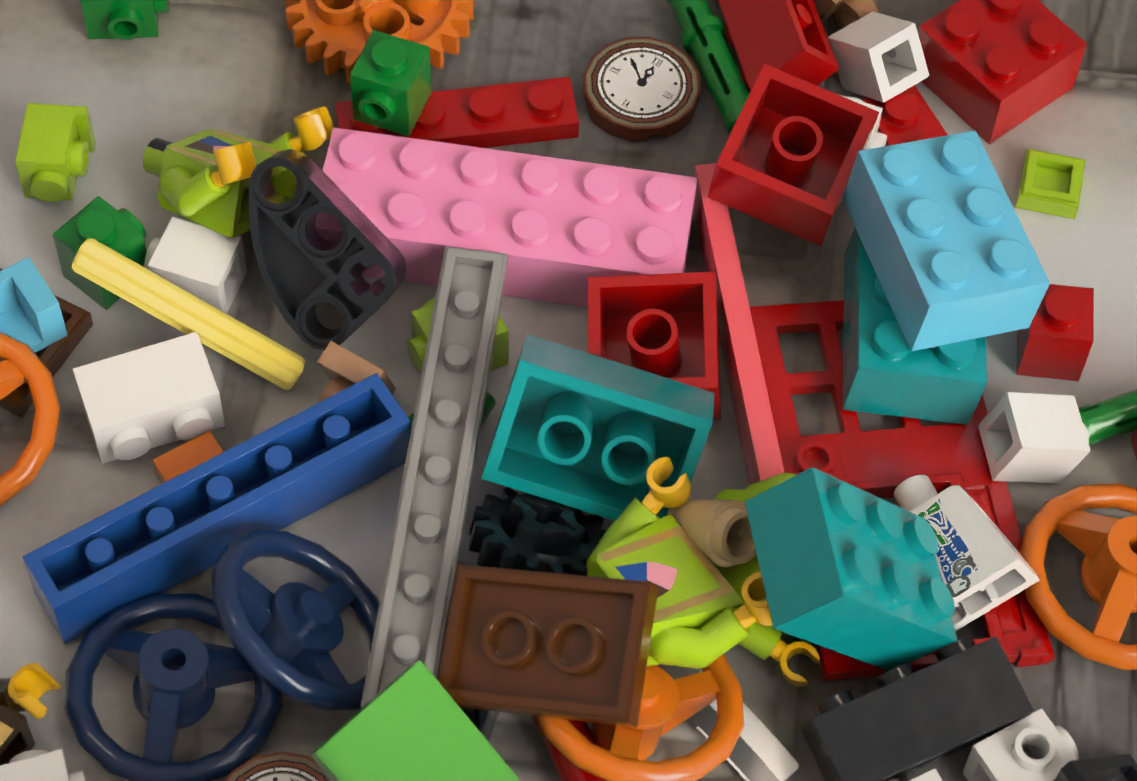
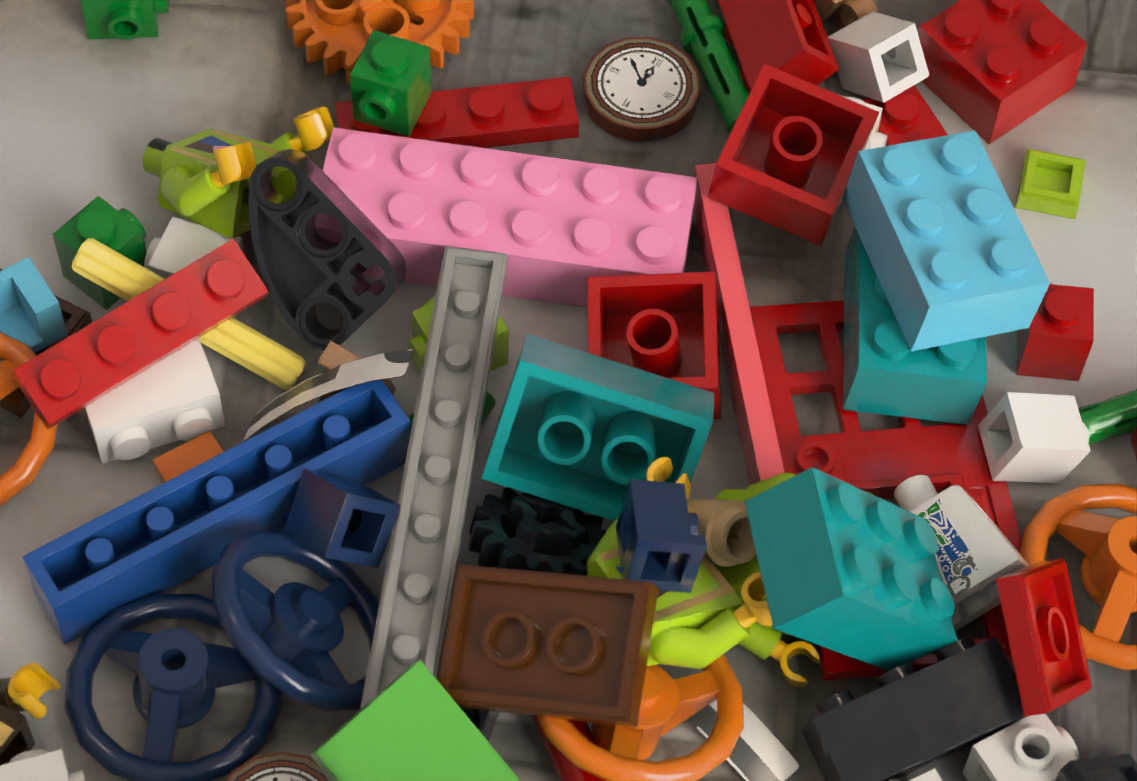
(54, 150): lime brick -> none
(139, 334): none -> plate
(341, 518): none -> dark blue brick
(350, 374): none -> white sticker
(659, 536): none -> dark blue brick
(1044, 636): none -> red plate

